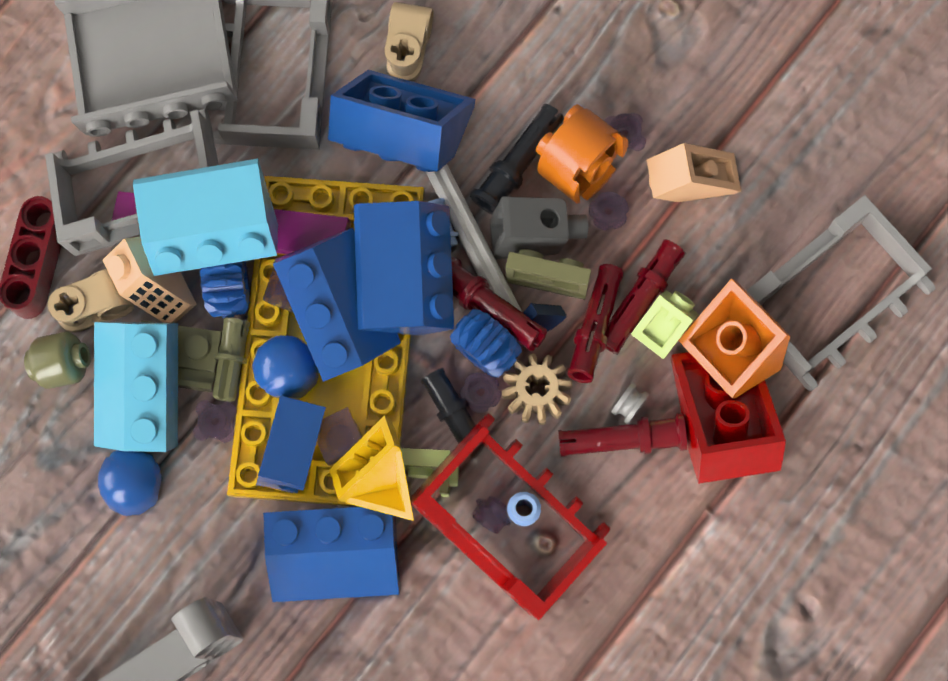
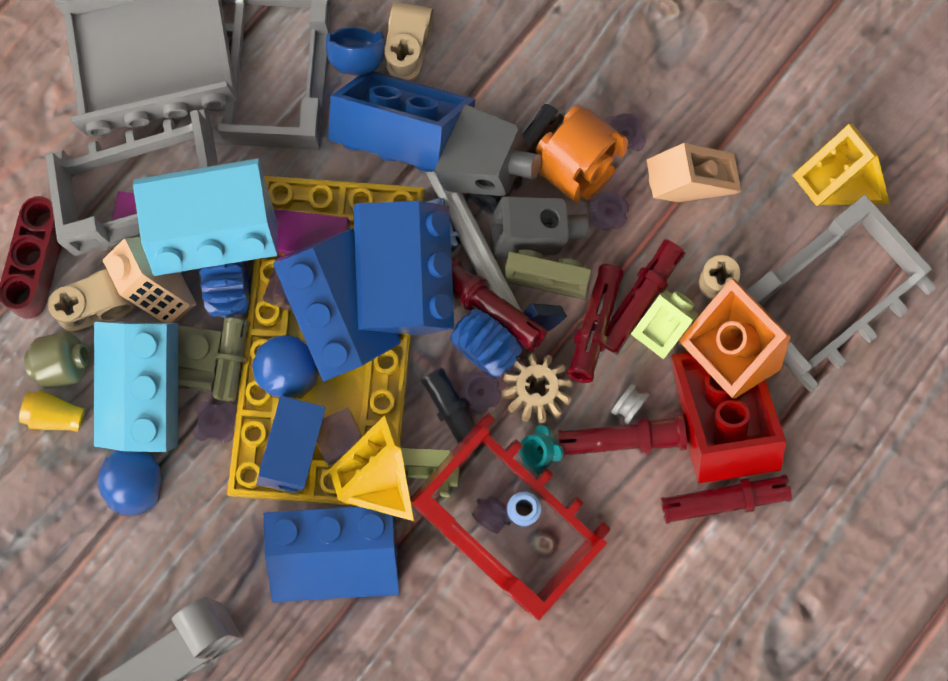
(49, 412): none -> yellow cone
(355, 50): none -> blue hair
(485, 155): none -> dark grey torso
(531, 449): none -> teal plate
(725, 499): none -> dark red pin
(728, 269): none -> tan bush
(844, 172): none -> yellow slope

